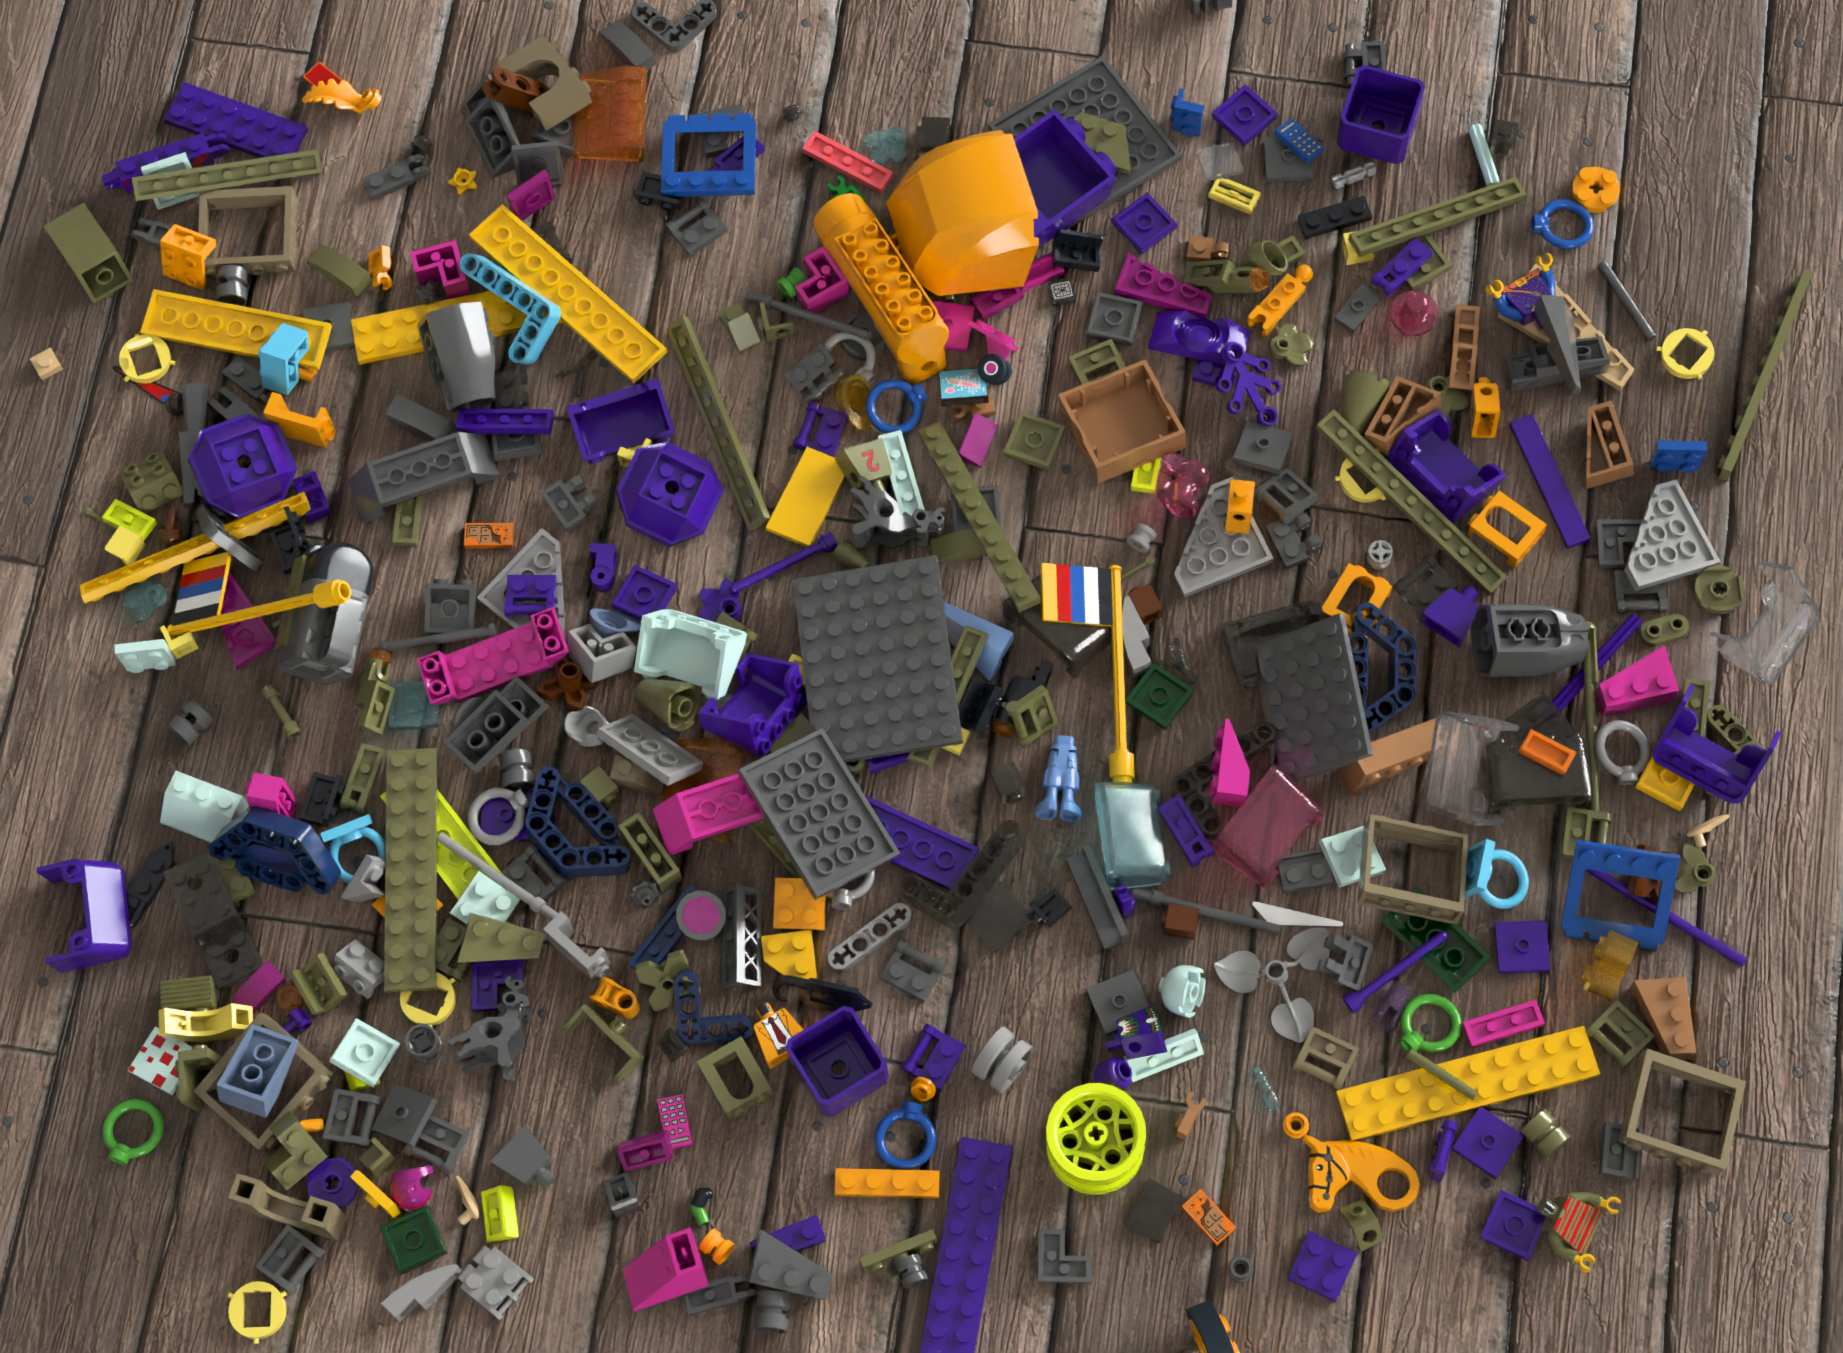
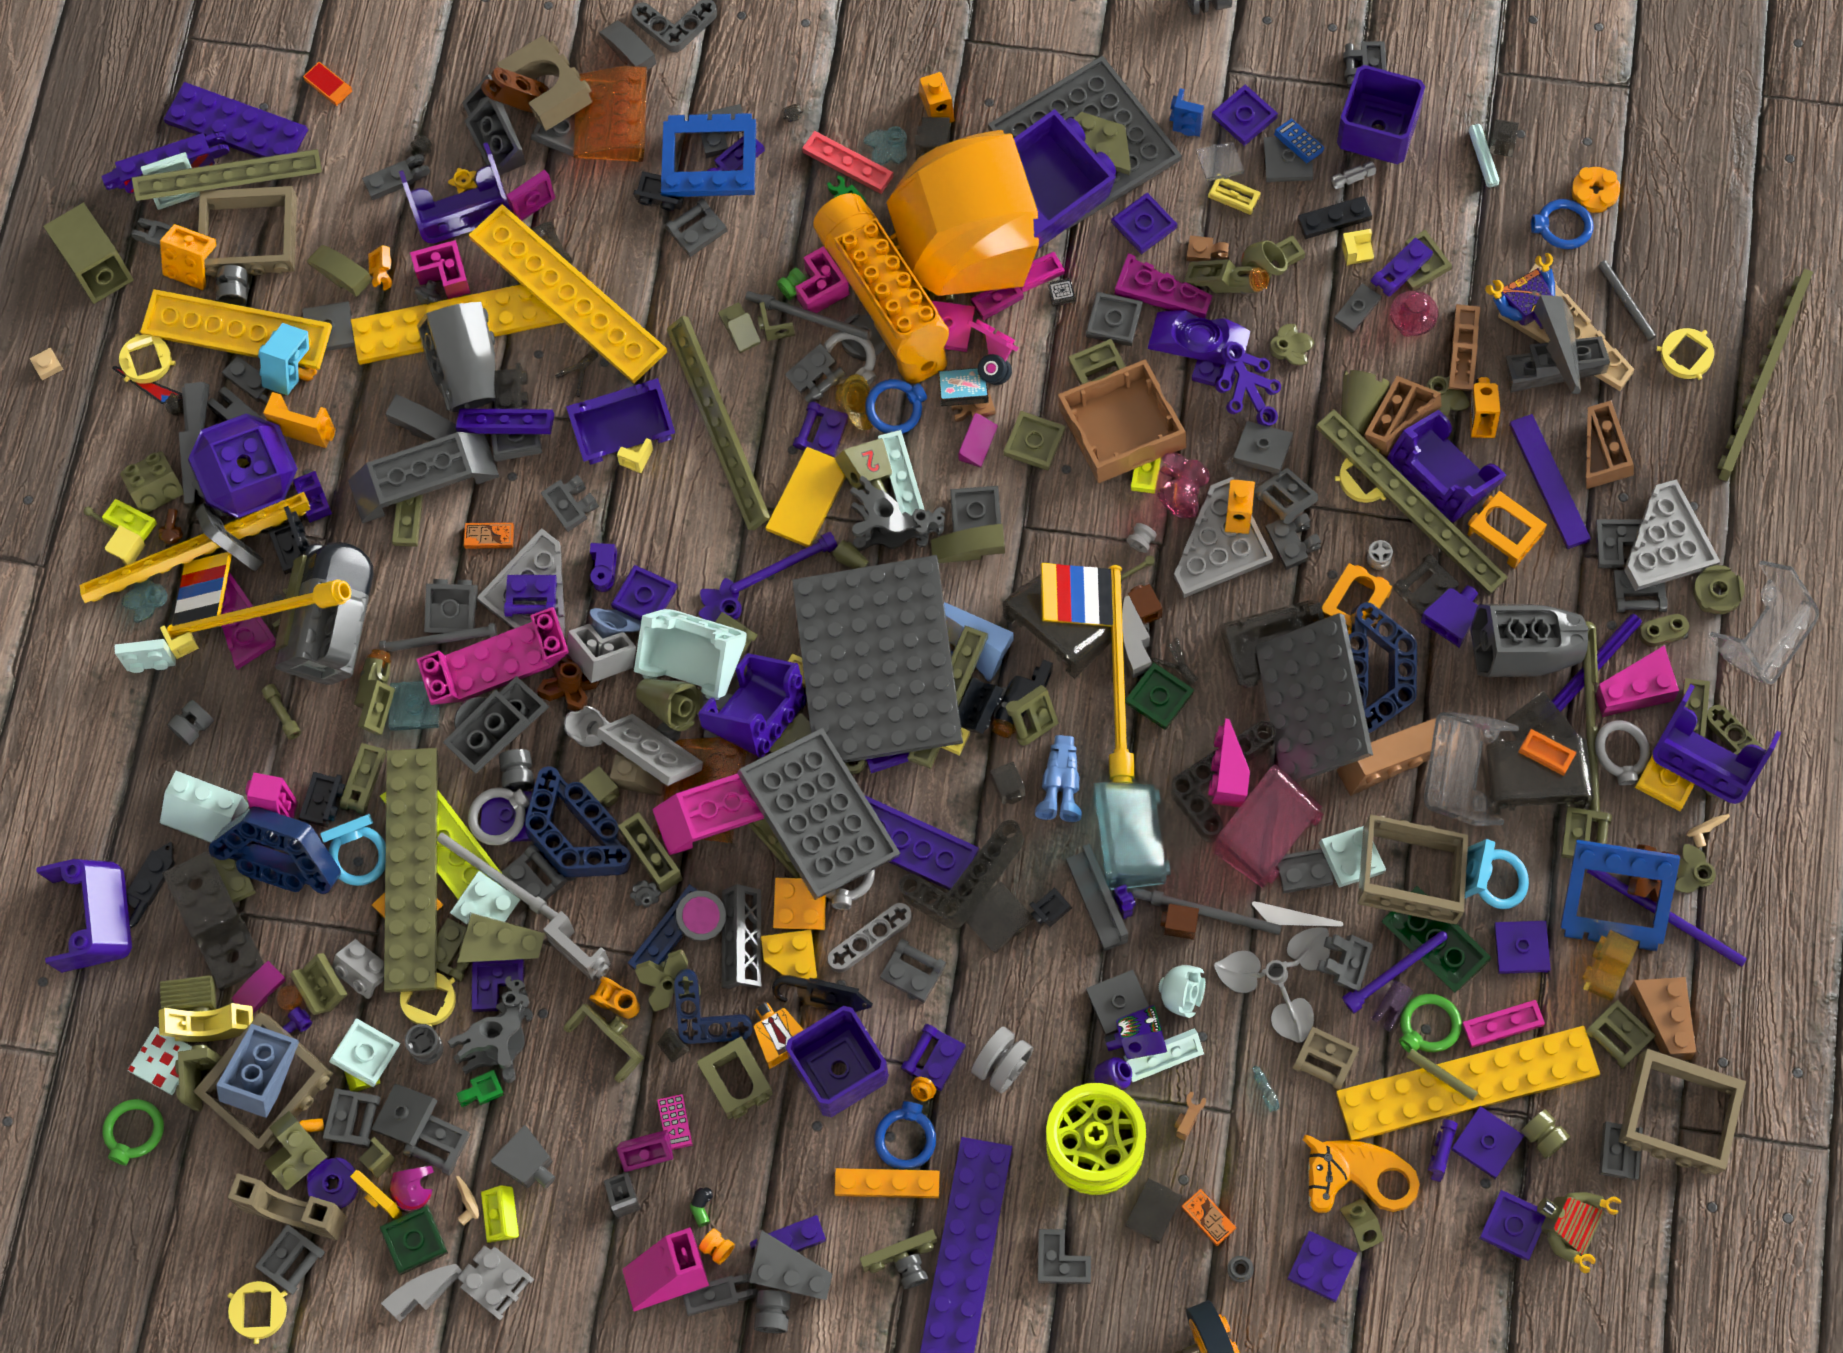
(343, 96): light orange plant -> none
(363, 884): light grey slope -> none
(458, 212): none -> dark purple windscreen
(484, 1088): none -> green plate
(517, 298): medium azure beam -> none
(534, 158): dark grey plate -> none
(665, 515): dark purple piece -> none
(934, 93): none -> light orange torso
(979, 517): olive plate -> none
(1076, 250): black bracket -> none
(1185, 829): dark purple plate -> none
(1280, 299): light orange plate -> none
(1299, 1118): light orange plate -> none
(1437, 216): olive plate -> none
(1678, 455): blue plate -> none

